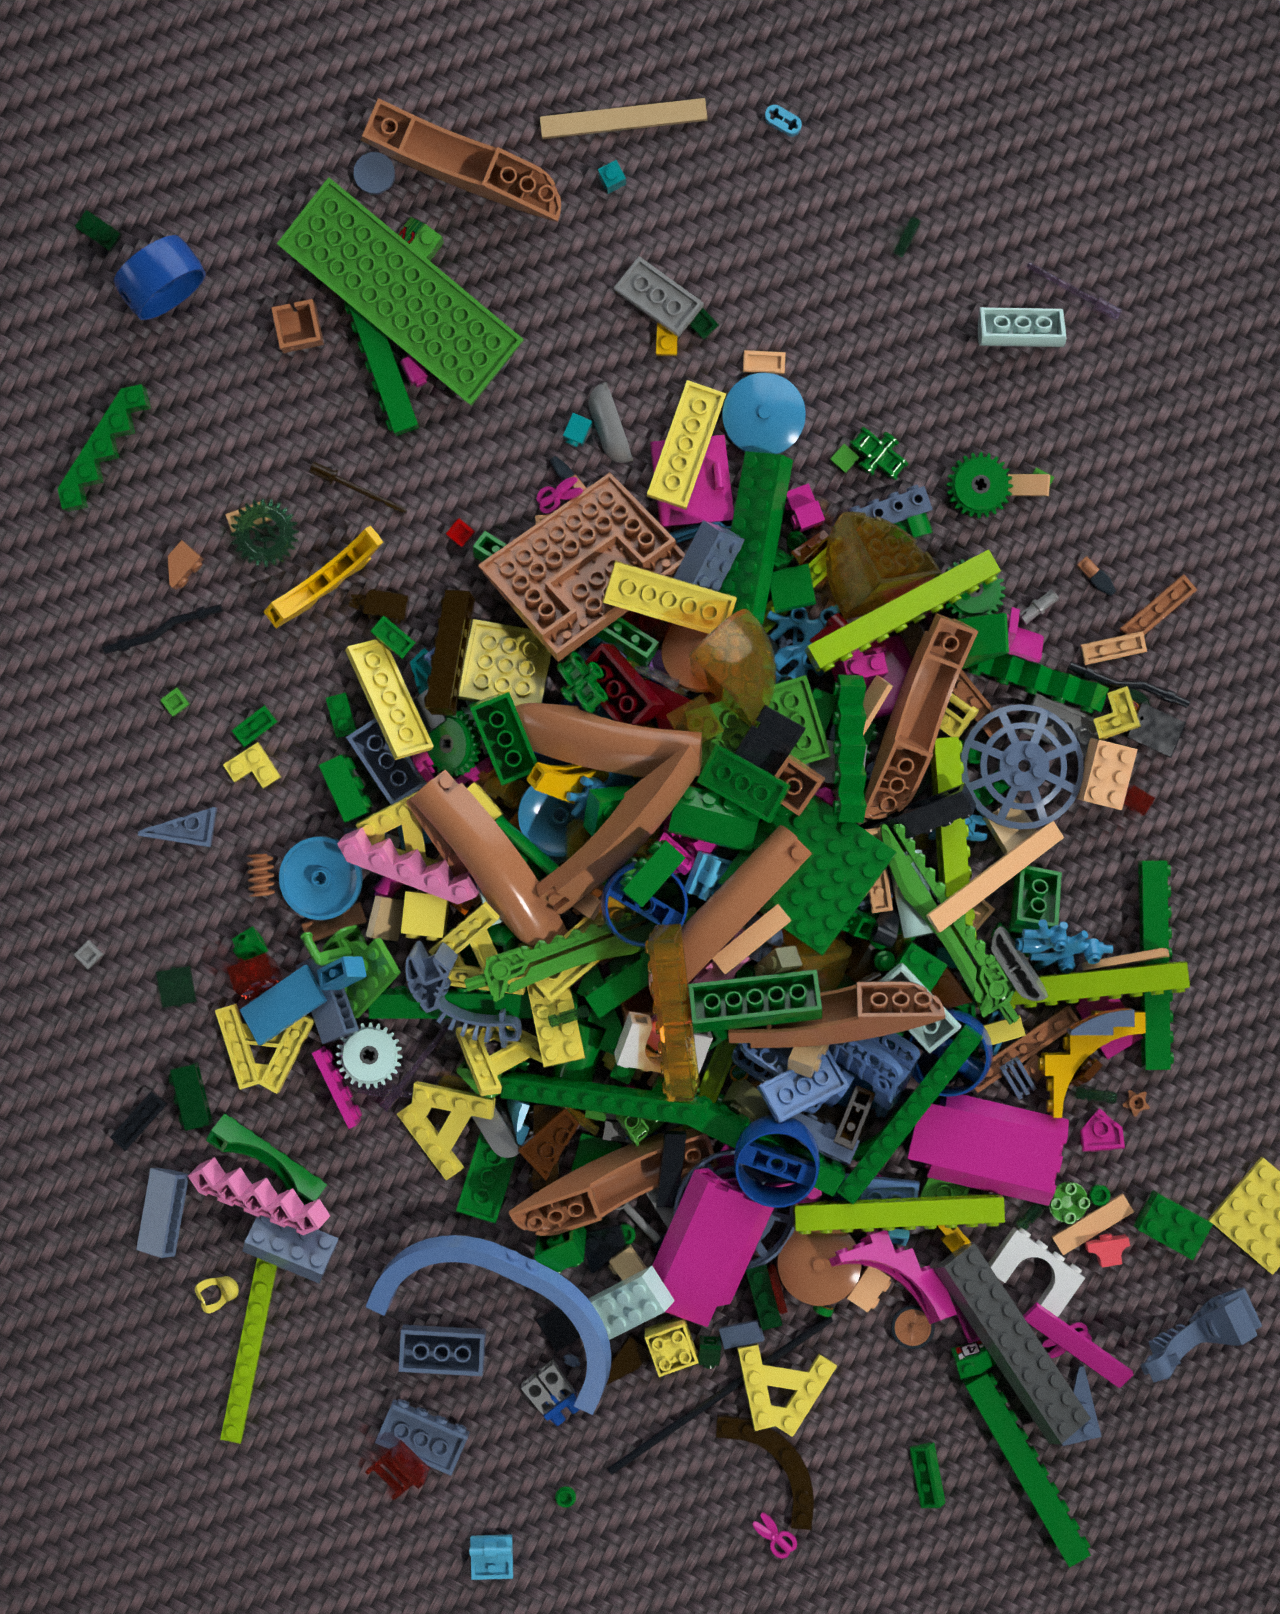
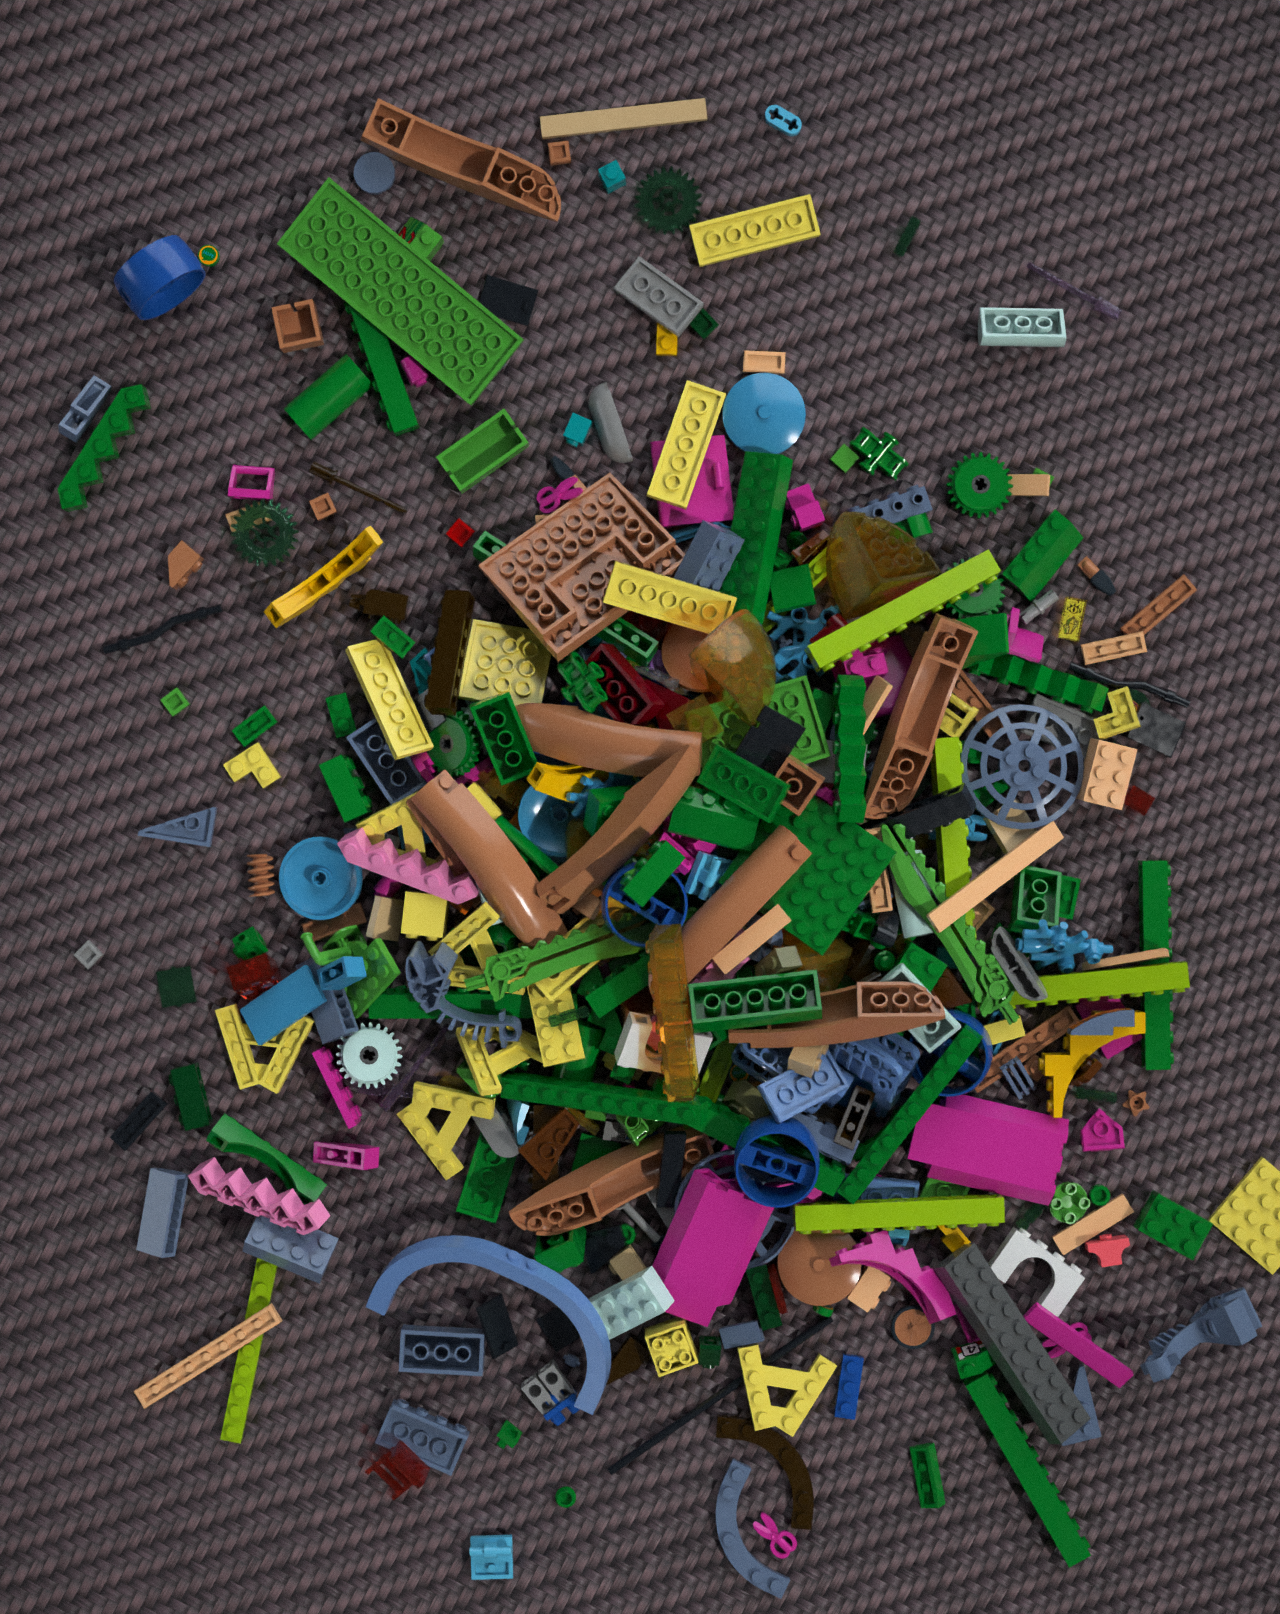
(84, 409): none -> sand blue slope
(98, 230): dark green plate -> none
(208, 255): none -> green tile
(208, 1356): none -> light nougat tile
(228, 1288): light yellow piece -> none
(251, 494): none -> dark pink tile
(323, 506): none -> nougat plate
(328, 396): none -> green brick
(346, 1155): none -> dark pink slope
(483, 451): none -> bright green piece
(497, 1326): none -> black container
(508, 300): none -> black container
(508, 1435): none -> green tile
(559, 153): none -> nougat tile
(681, 185): none -> clear green gear
(730, 1538): none -> sand blue plate
(754, 230): none -> light yellow plate
(848, 1386): none -> blue plate
(1042, 555): none -> green slope
(1068, 896): none -> green plate
(1072, 619): none -> clear yellow tile

